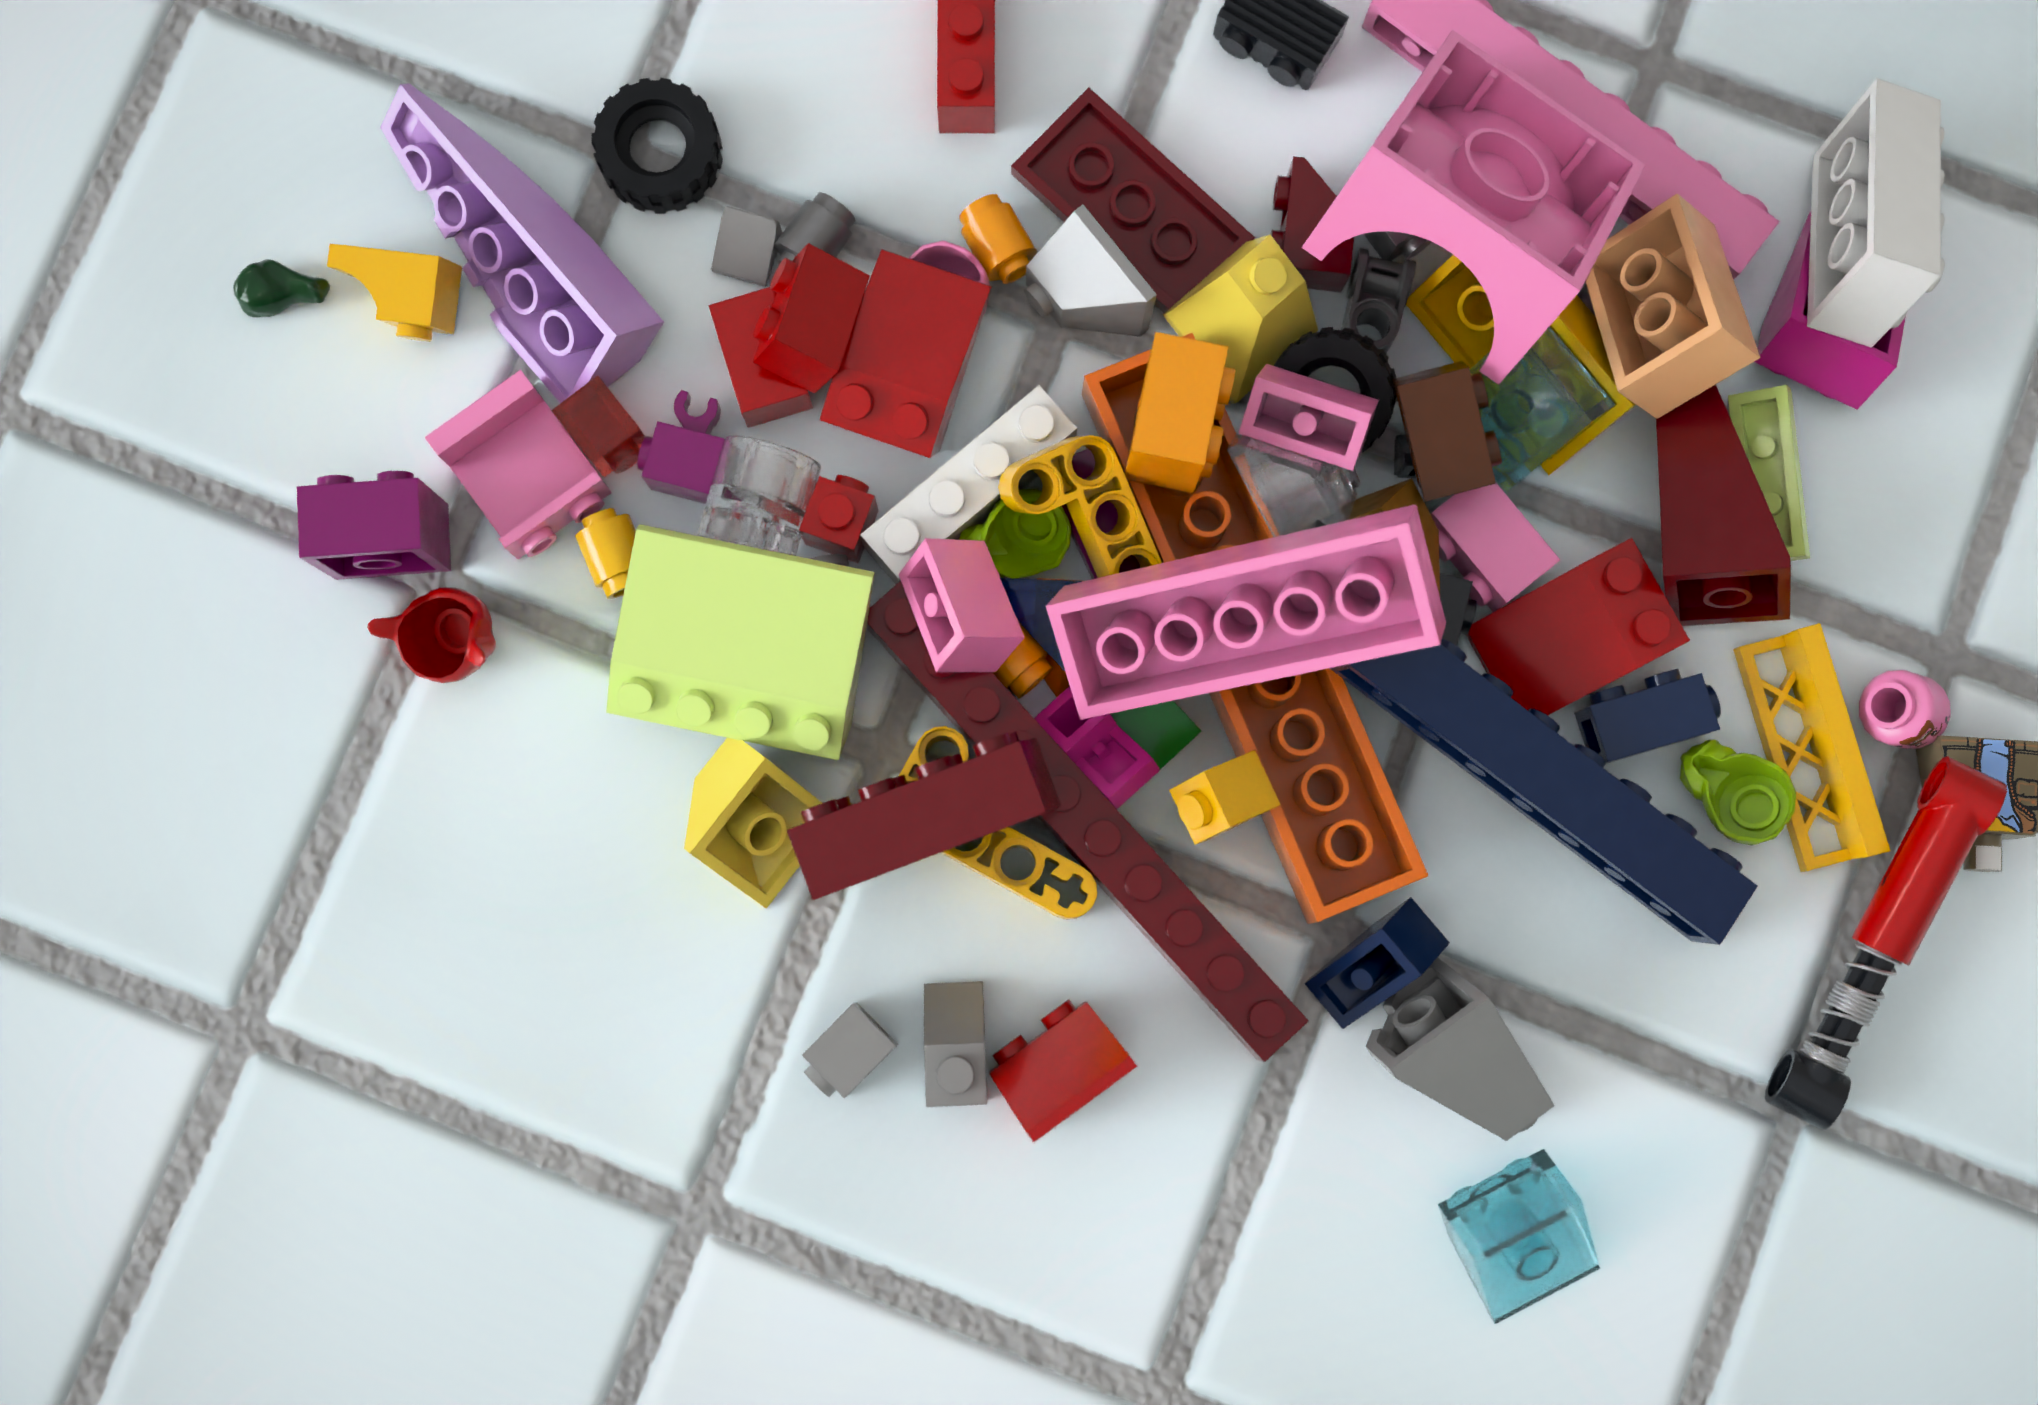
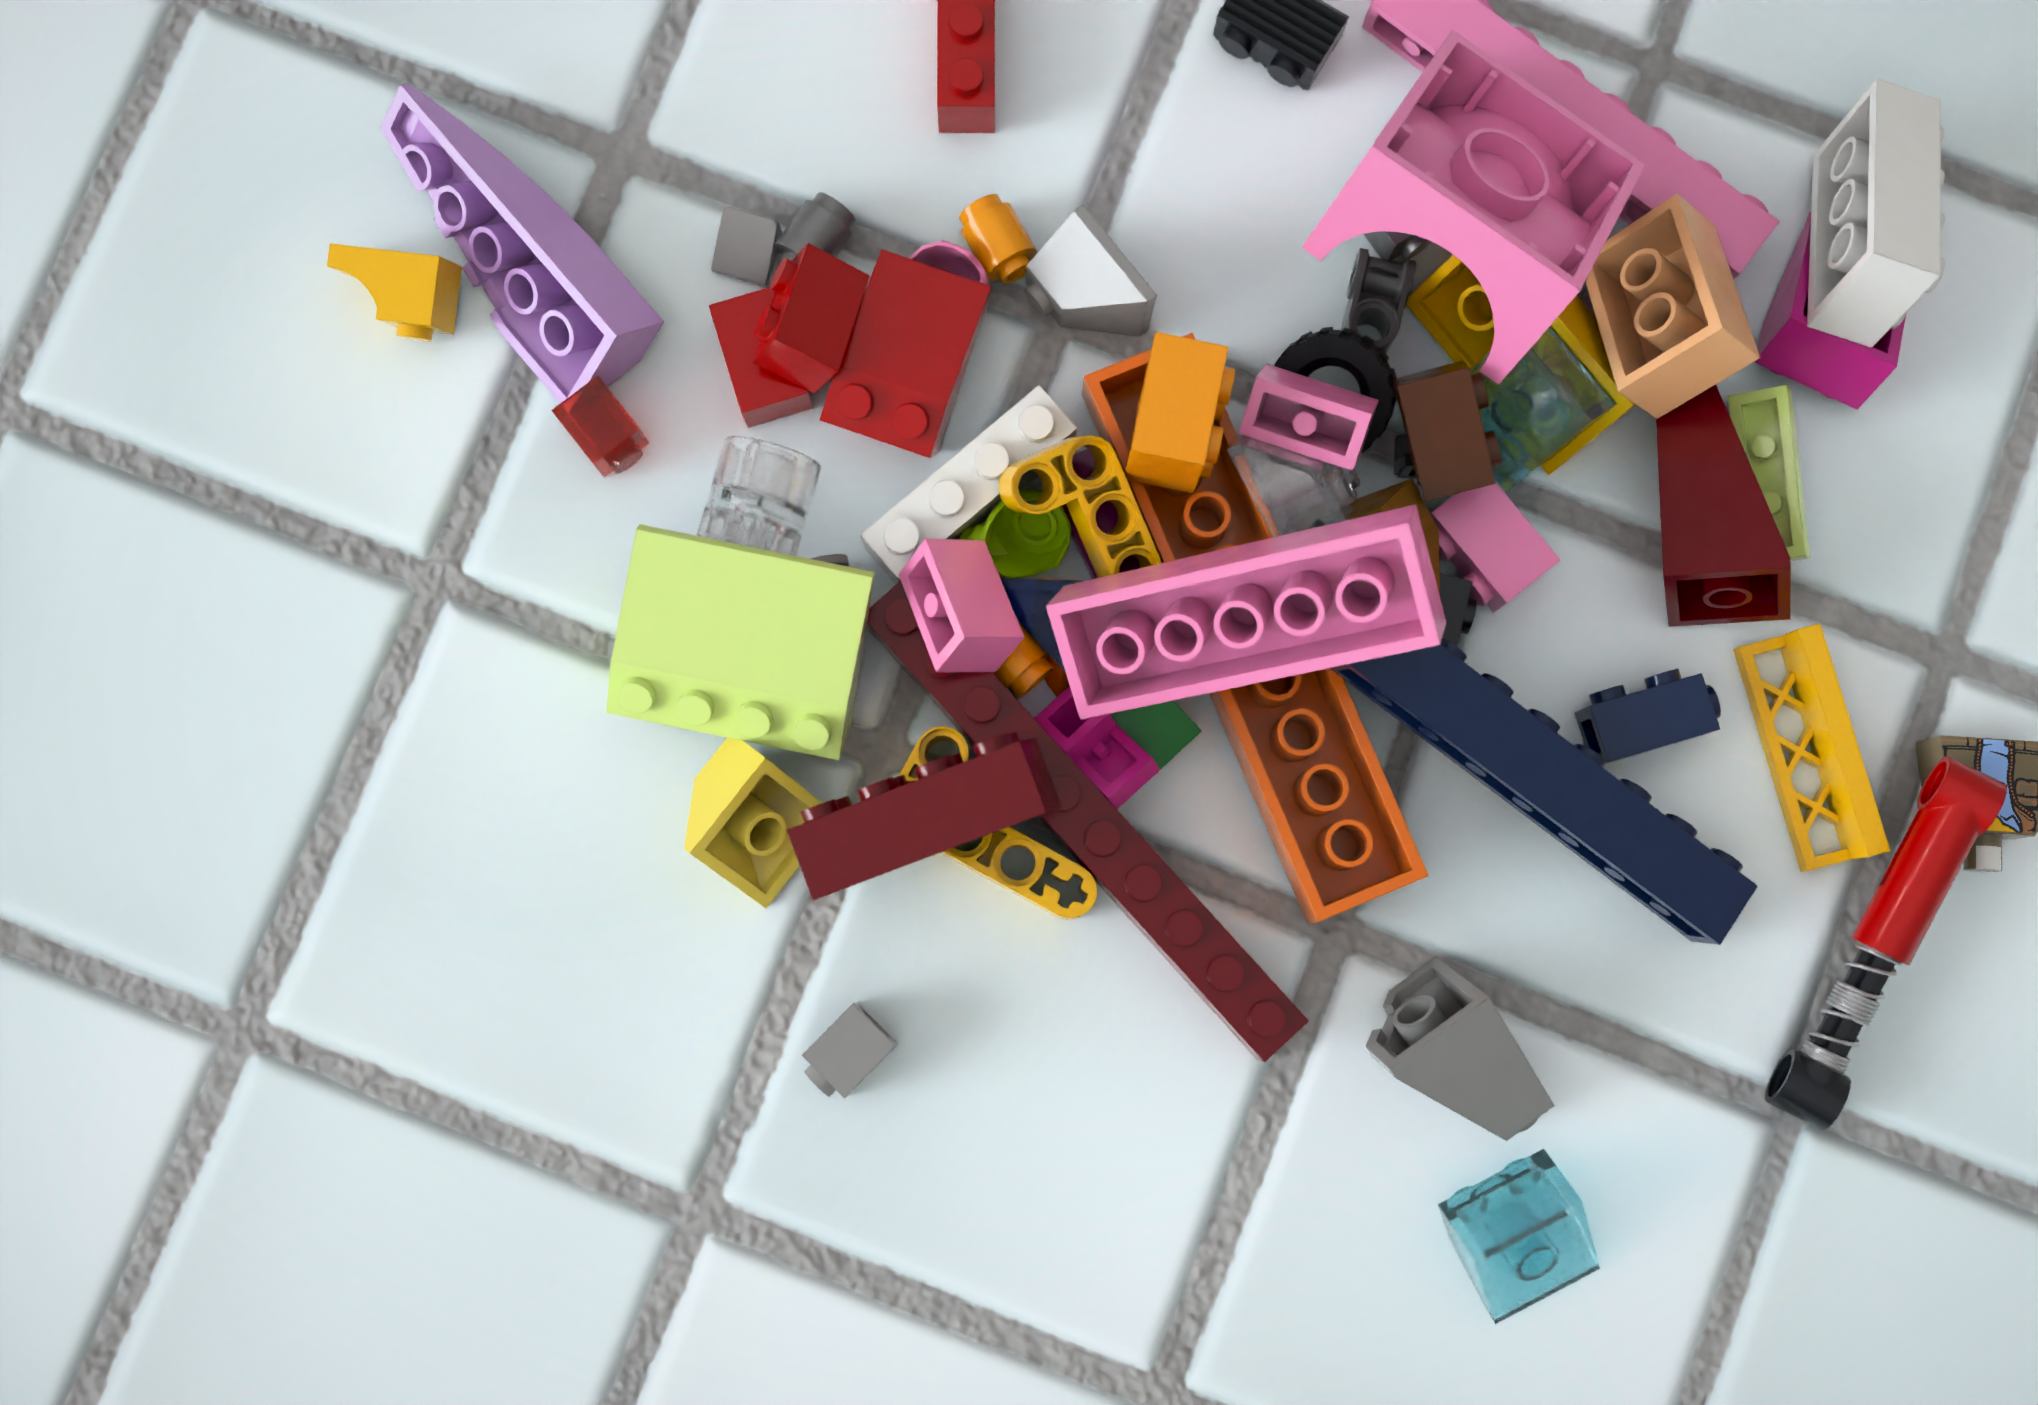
(271, 287): dark green animal -> none
(373, 526): magenta brick -> none
(441, 634): red hair -> none
(520, 466): bright pink panel -> none
(607, 549): yellow brick -> none
(649, 102): black tyre -> none
(684, 458): magenta brick -> none
(838, 516): red brick -> none
(954, 1044): light grey slope -> none
(1059, 1068): red slope -> none
(1135, 194): dark red plate -> none
(1224, 797): yellow slope -> none
(1252, 306): light yellow slope -> none
(1303, 202): dark red slope -> none
(1378, 963): dark blue slope -> none
(1579, 631): red slope -> none
(1740, 792): lime hair -> none
(1904, 709): bright pink head -> none

